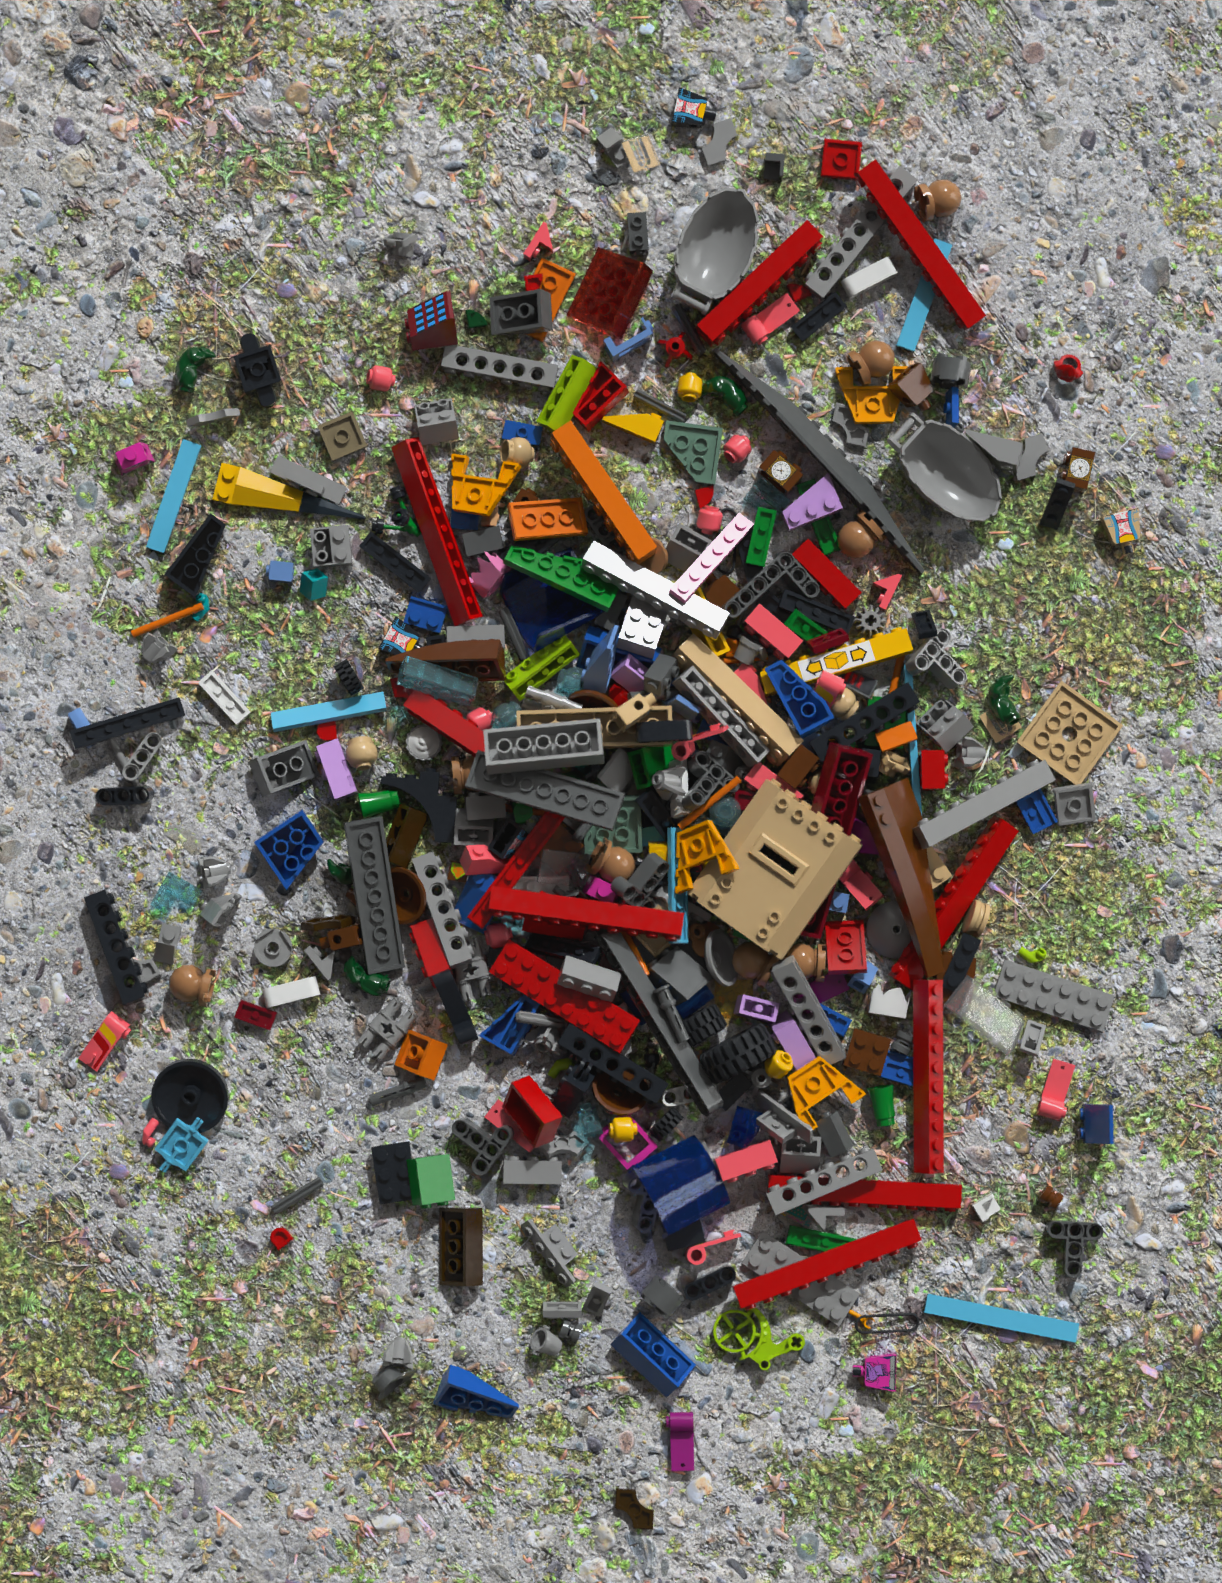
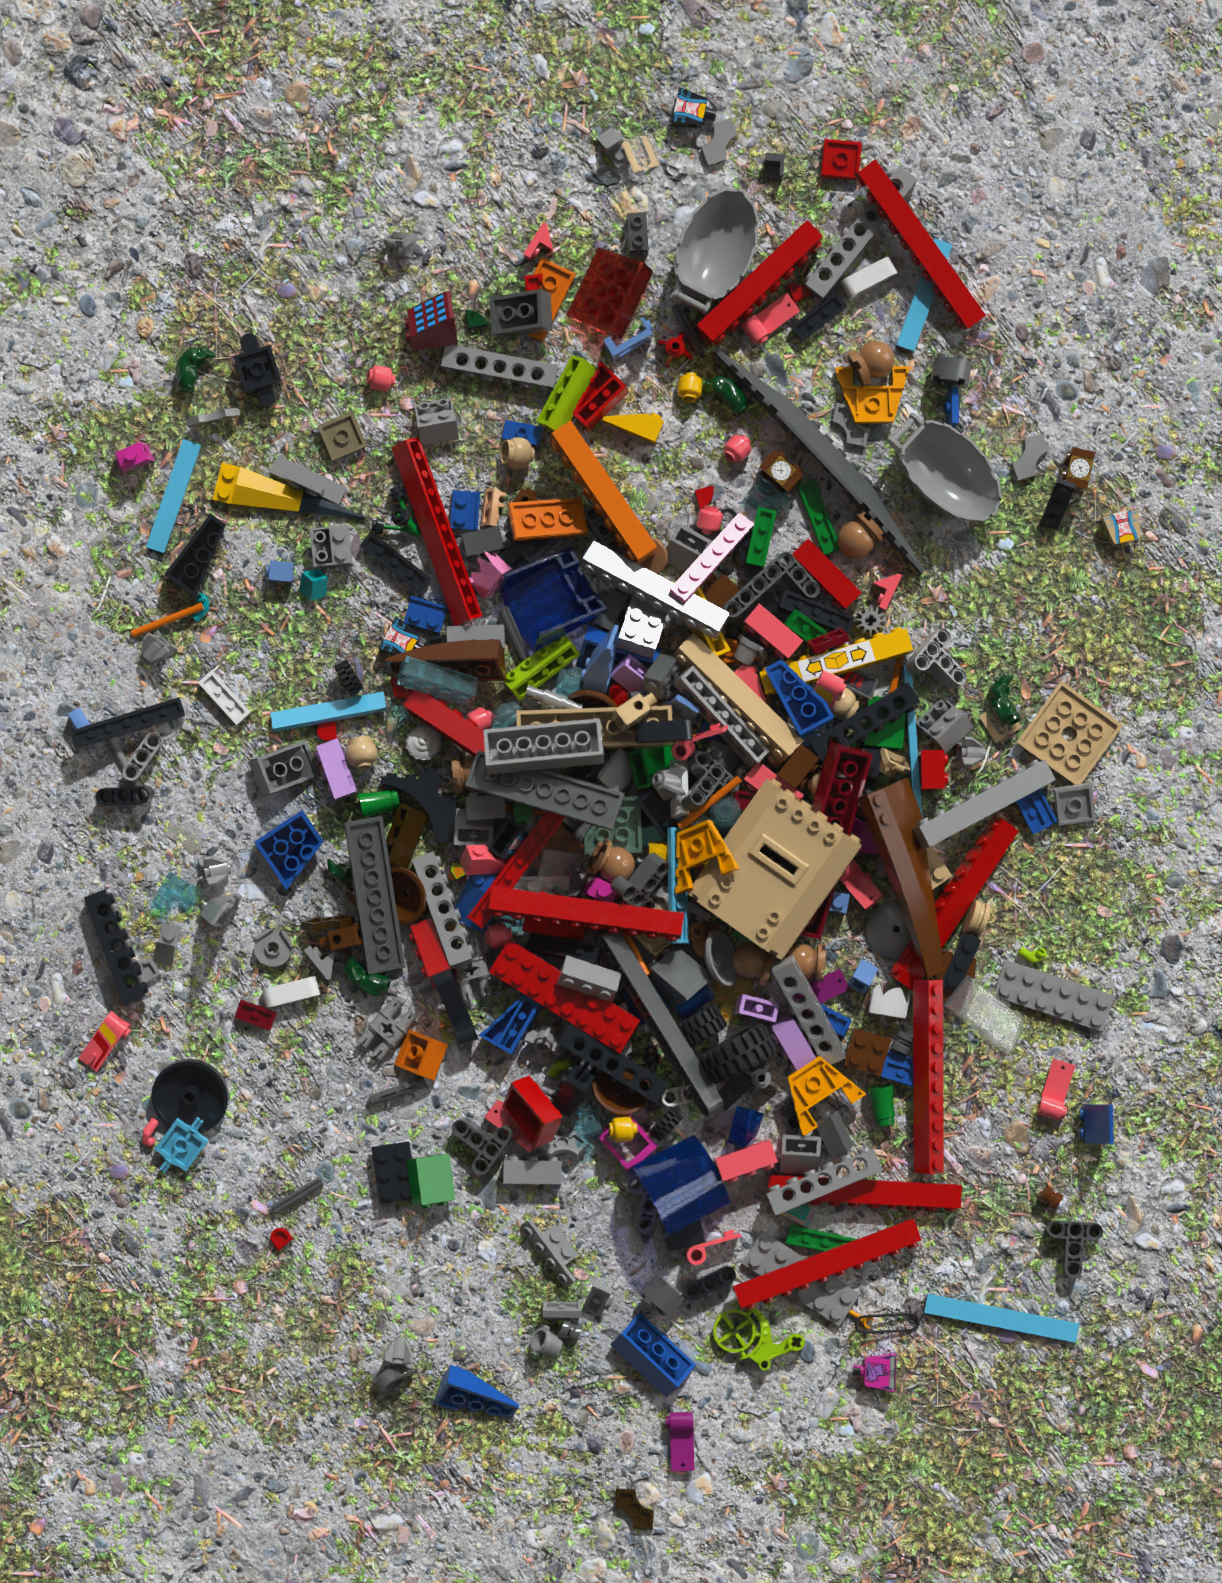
(191, 984): medium nougat tile -> none
(461, 1246): dark brown slope -> none
(479, 494): light orange wing -> none
(539, 1019): light grey axle -> none
(563, 575): green wing -> none
(659, 406): dark grey axle -> none
(668, 1004): dark grey pin -> none
(695, 448): sand green plate -> none
(778, 1064): yellow head -> none
(781, 1122): light grey bracket -> none
(813, 505): lavender wedge -> none
(819, 1213): light grey slope -> none
(845, 947): red plate -> none
(896, 737): orange tile -> none
(912, 387): reddish brown torso -> none
(924, 624): black plate -> none
(937, 199): medium nougat tile -> none
(986, 1207): white panel -> none
(1000, 452): light grey slope -> none
(1032, 1038): light grey slope -> none
(1068, 372): red piece -> none

